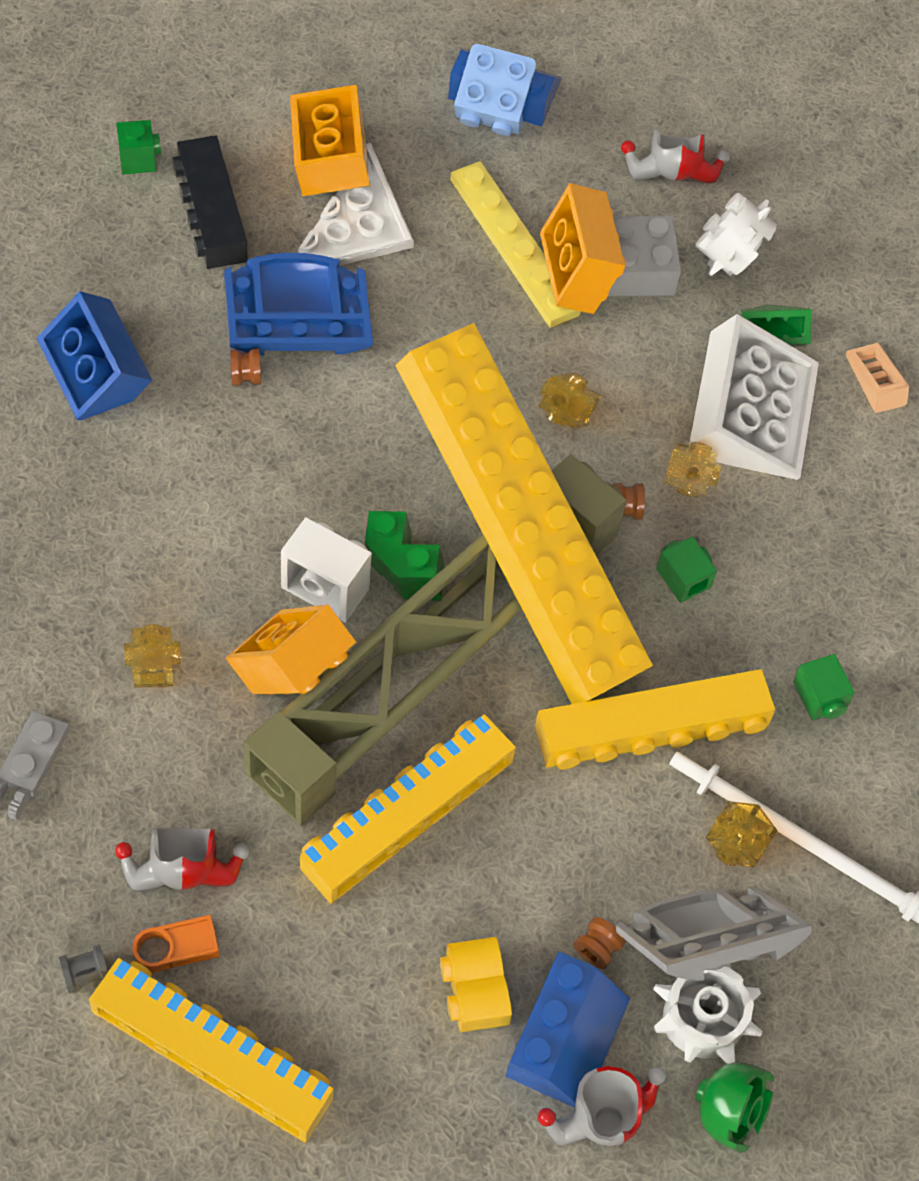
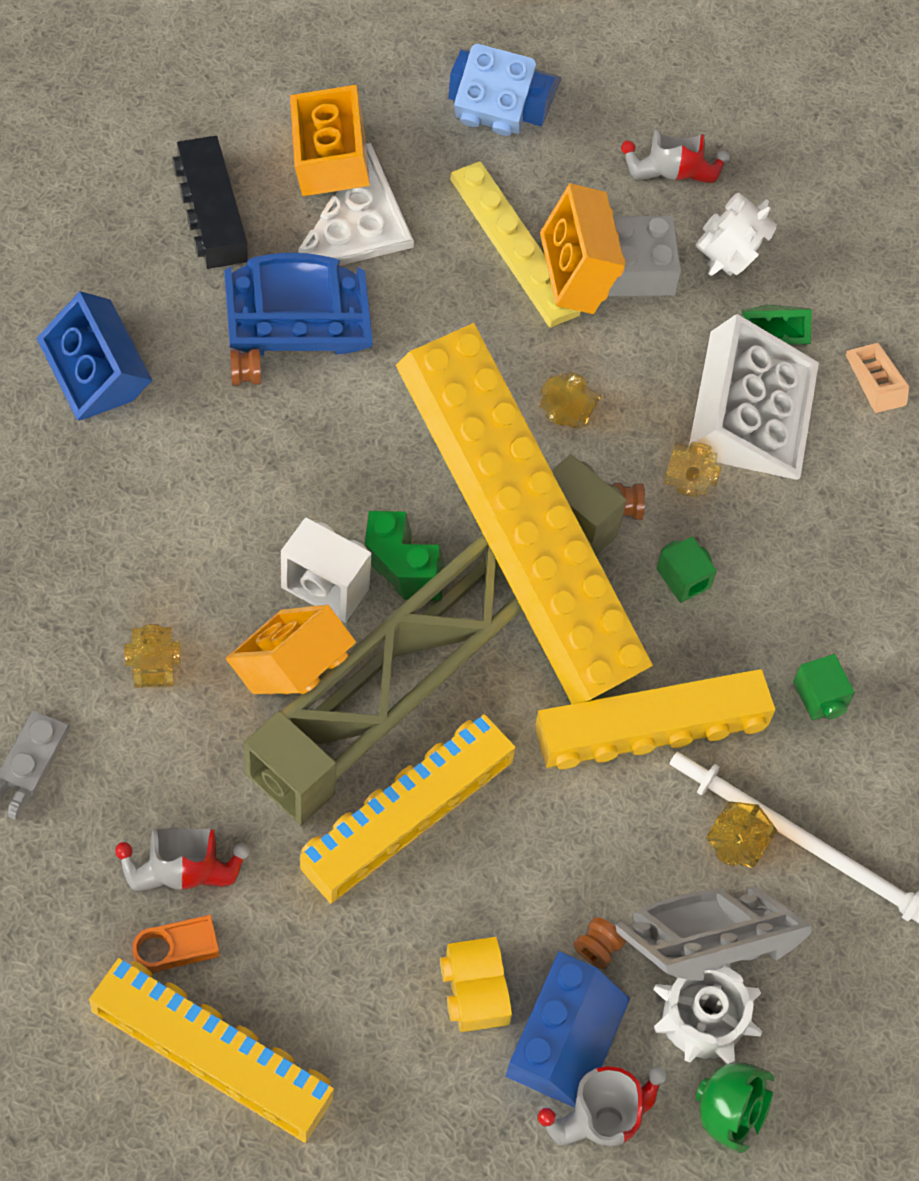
(83, 968): dark grey bush -> none
(137, 146): green brick -> none

